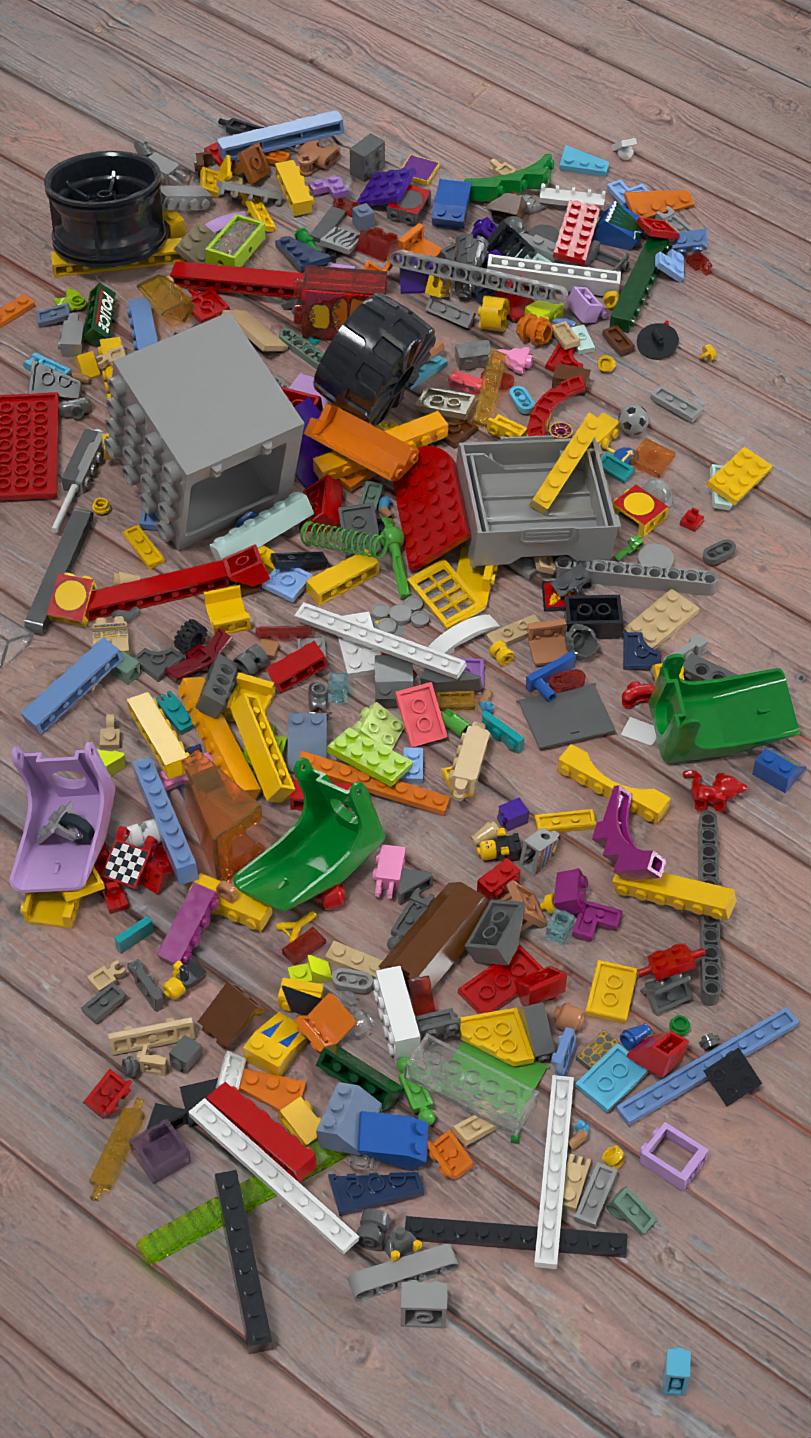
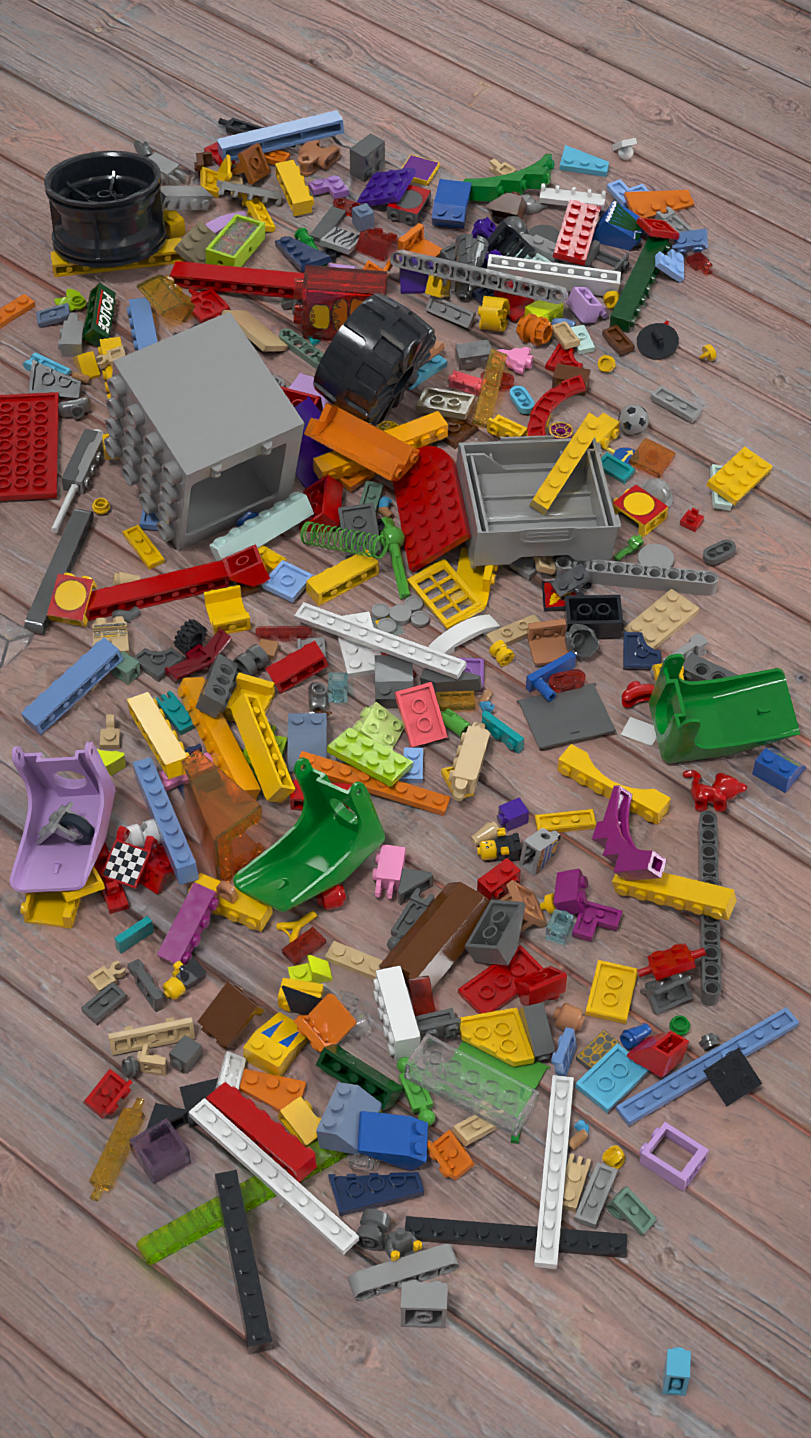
(298, 560): black tile -> none
(352, 979): light grey plate -> none

